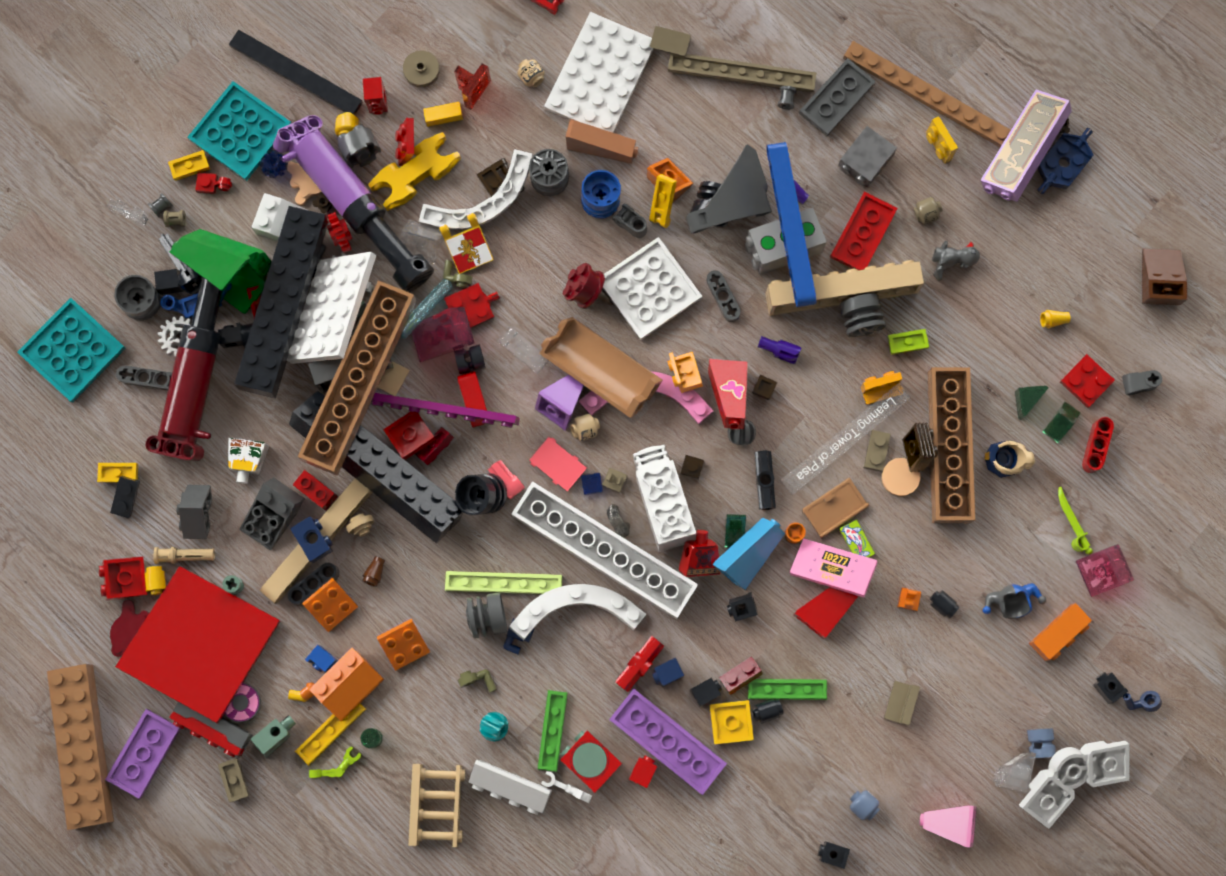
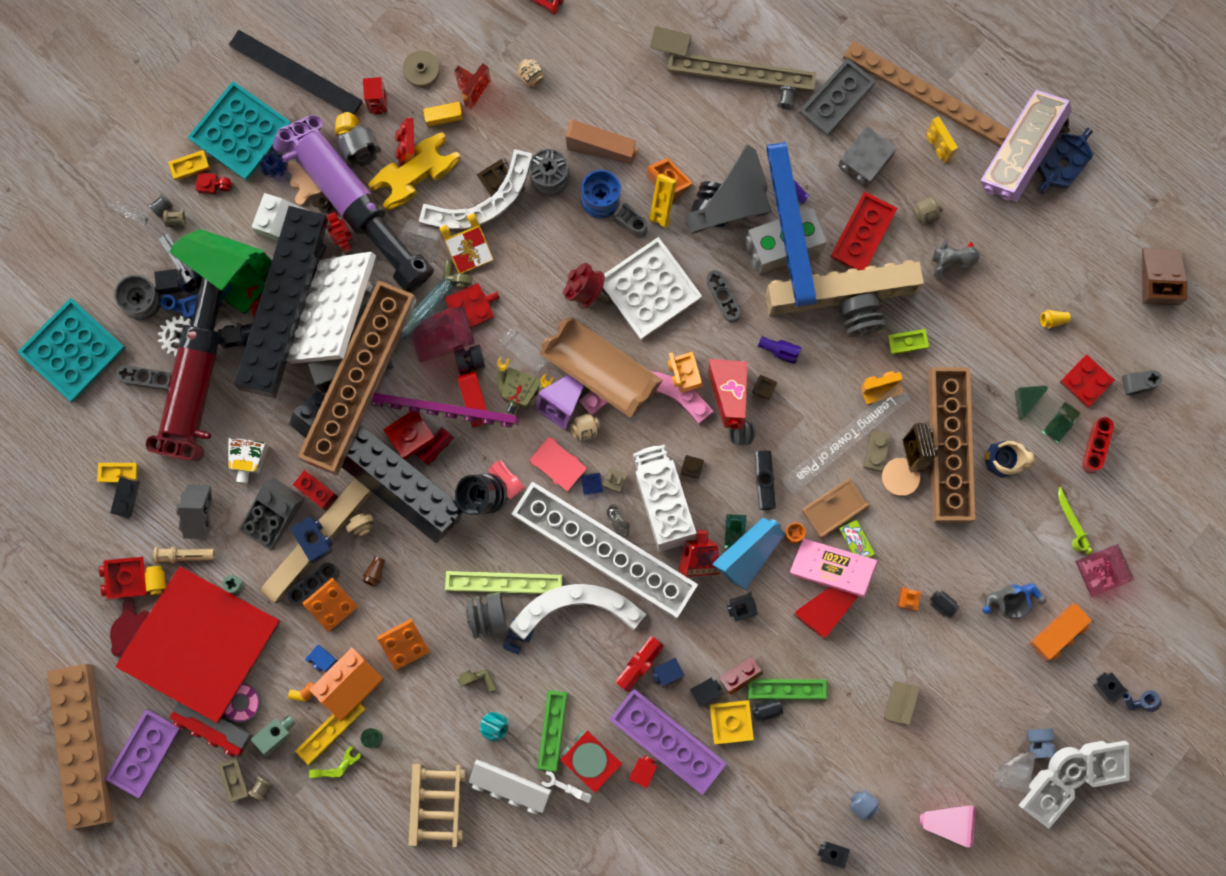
(261, 781): none -> dark tan bush
(393, 379): tan window -> none
(518, 387): none -> olive torso
(600, 73): white plate -> none

